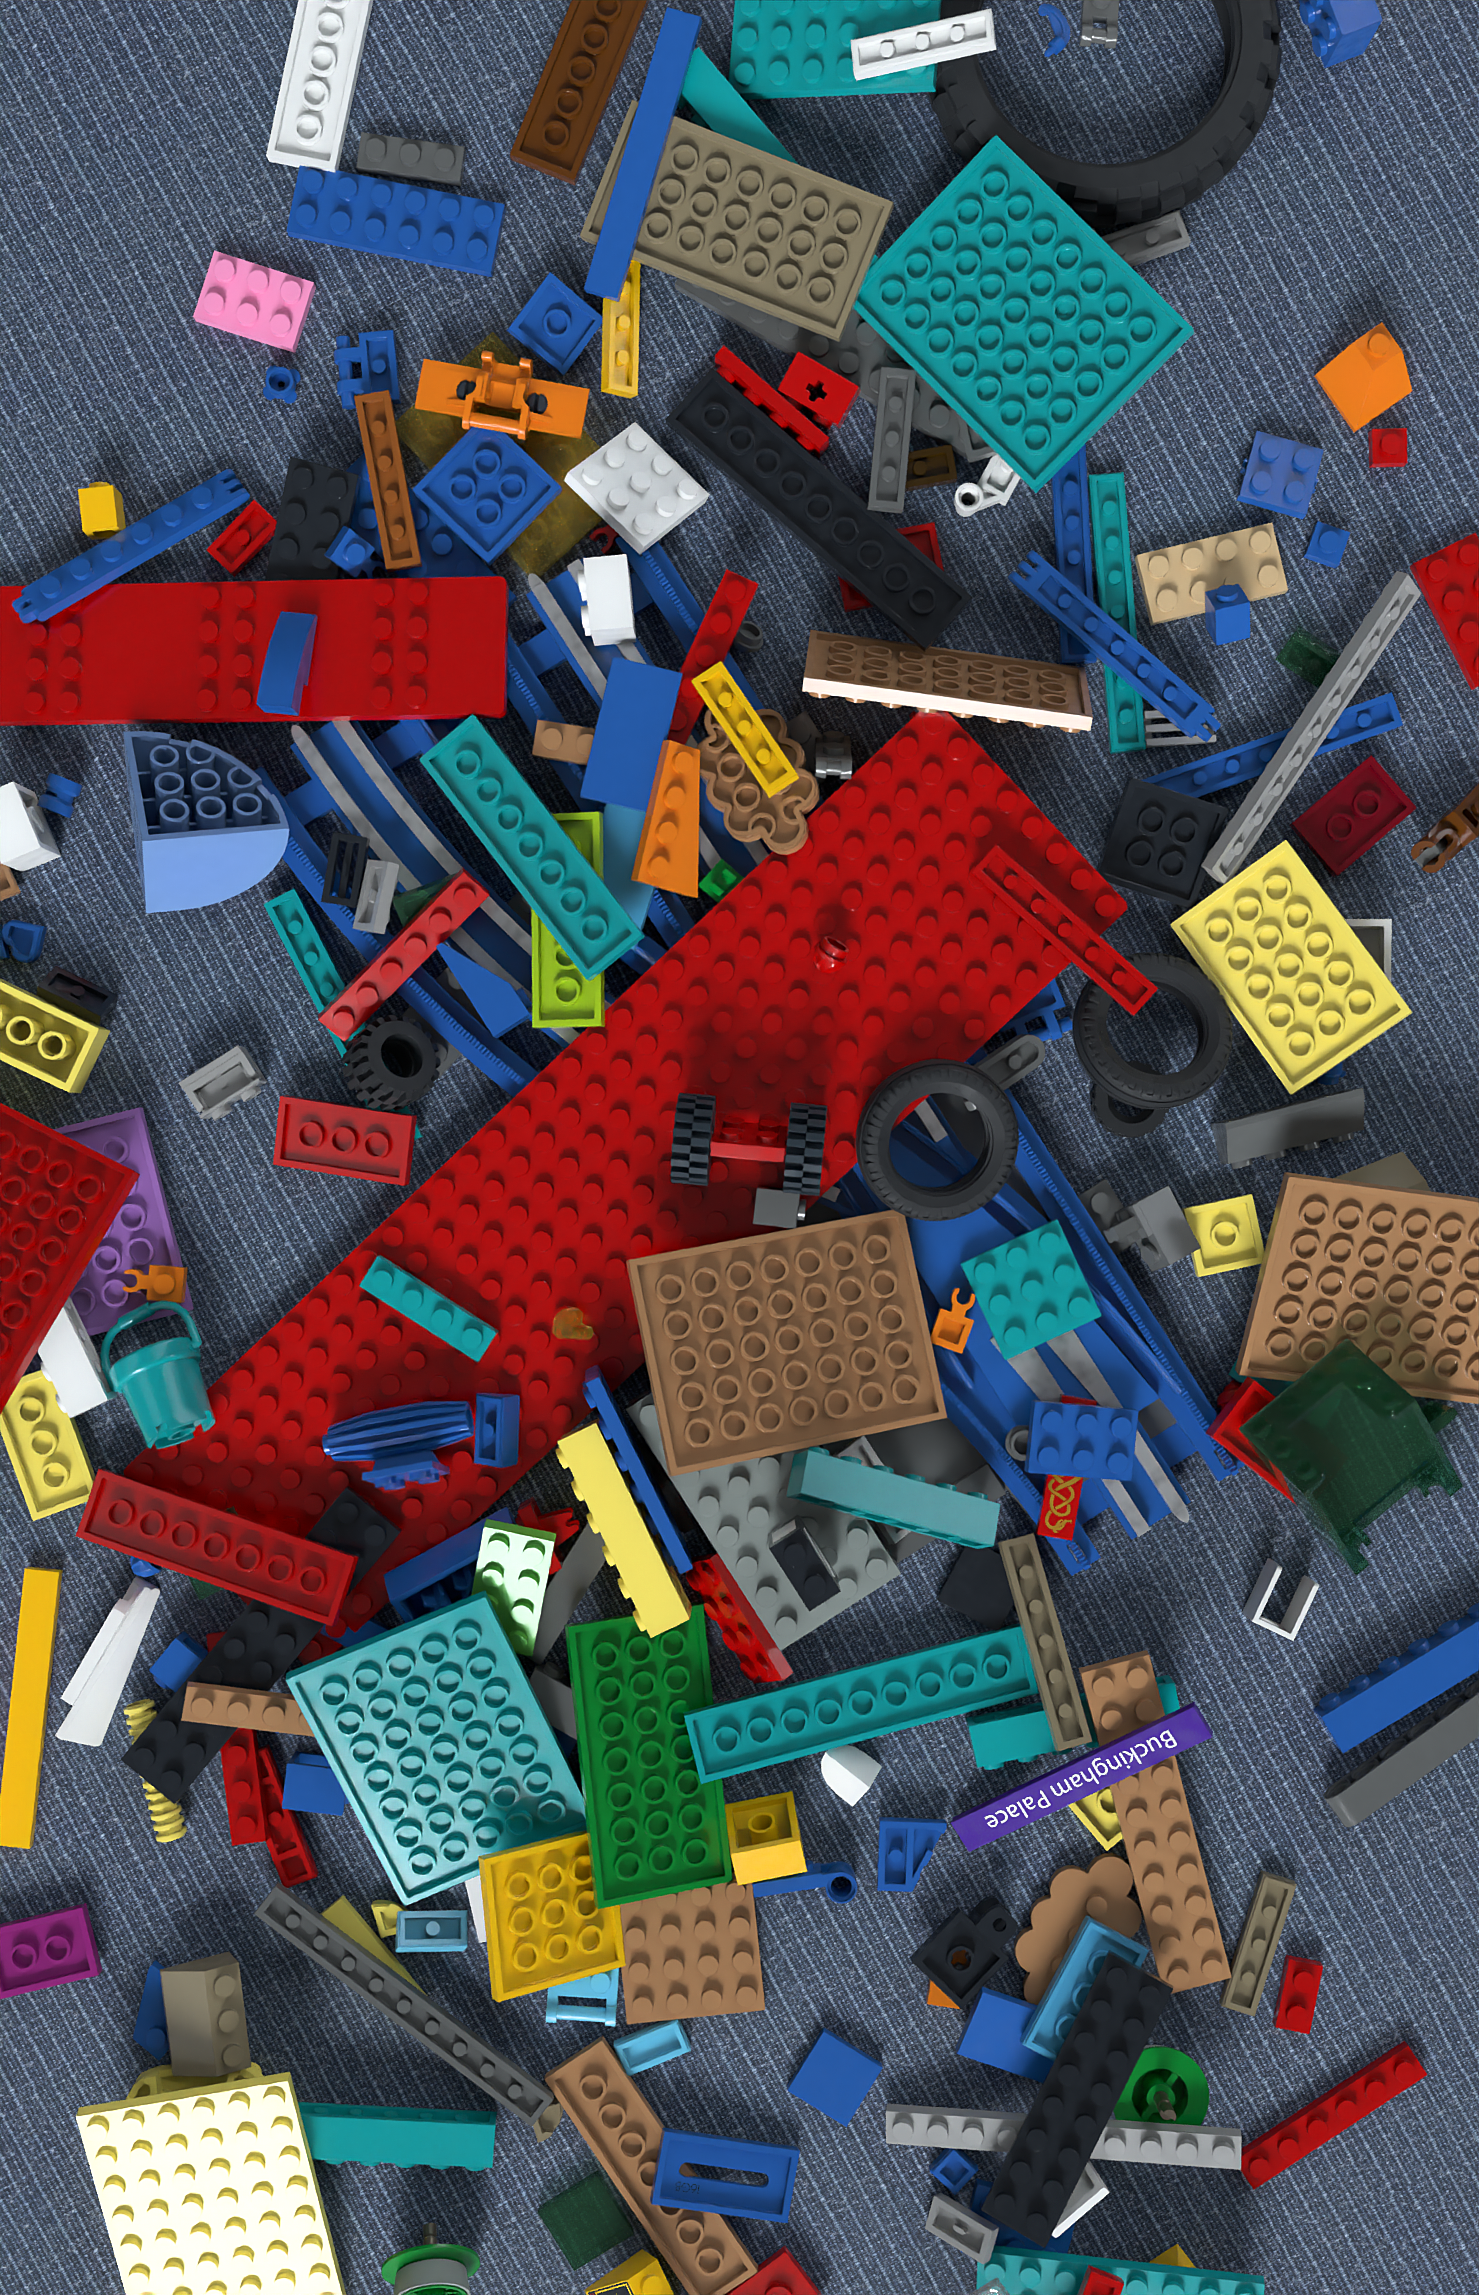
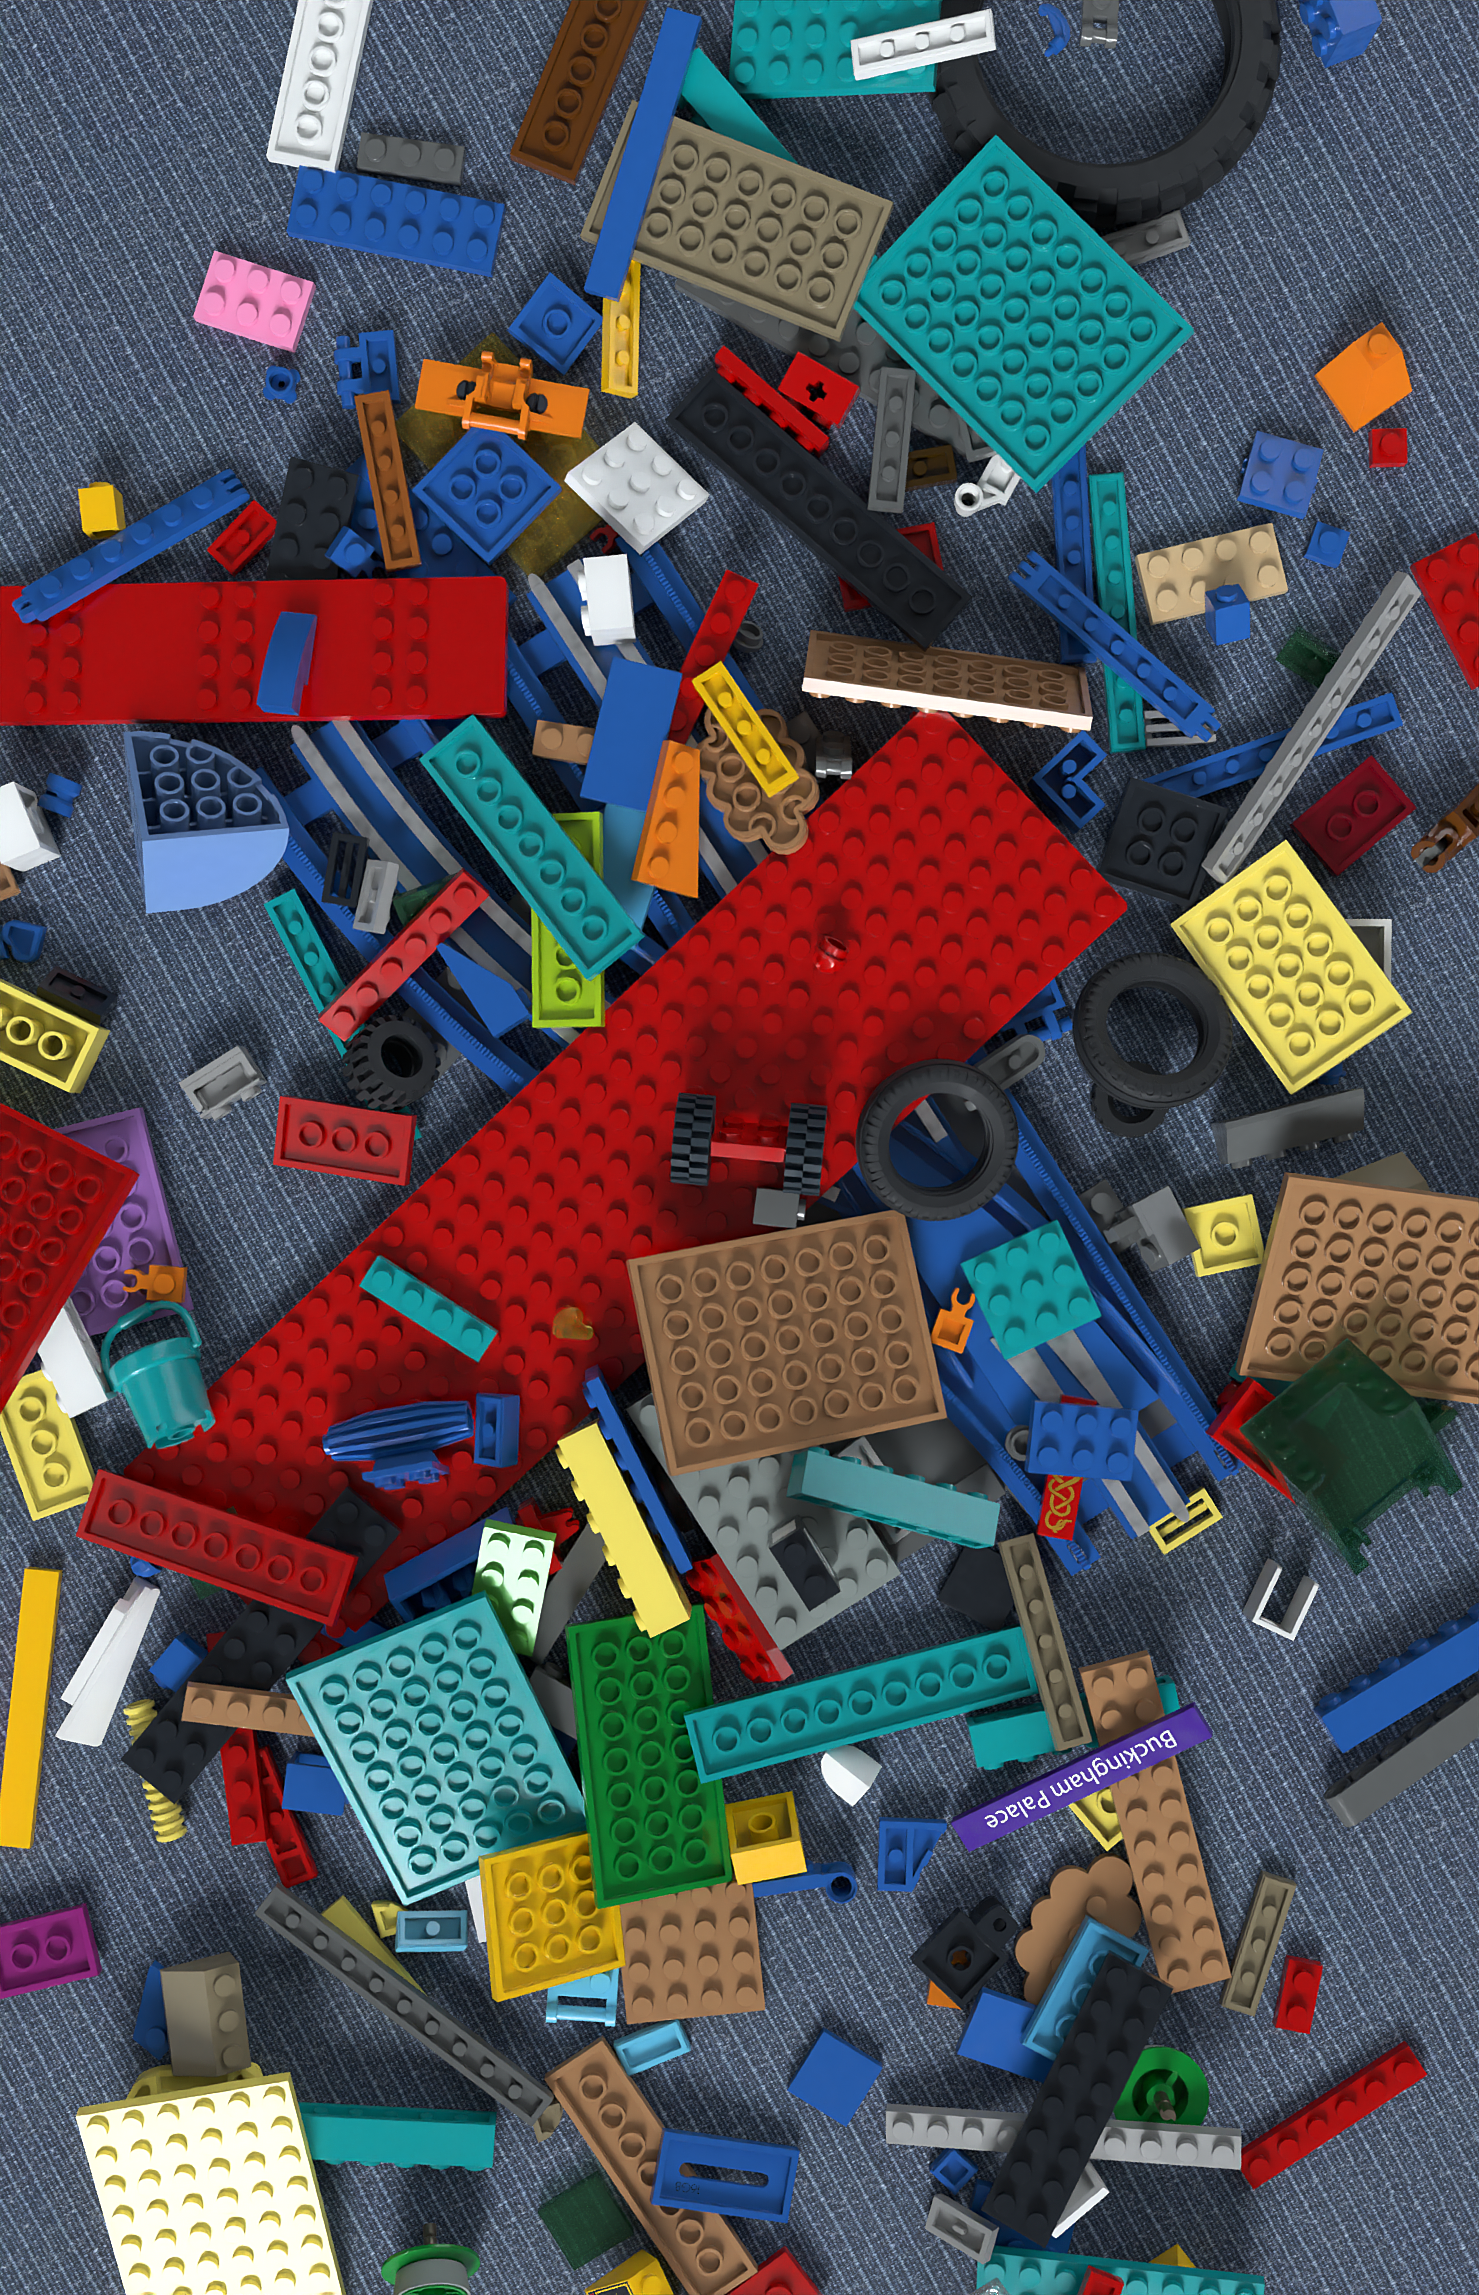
(720, 881): green tile -> none
(1061, 782): none -> blue brick
(1064, 930): red plate -> none
(1191, 1531): none -> light yellow tile

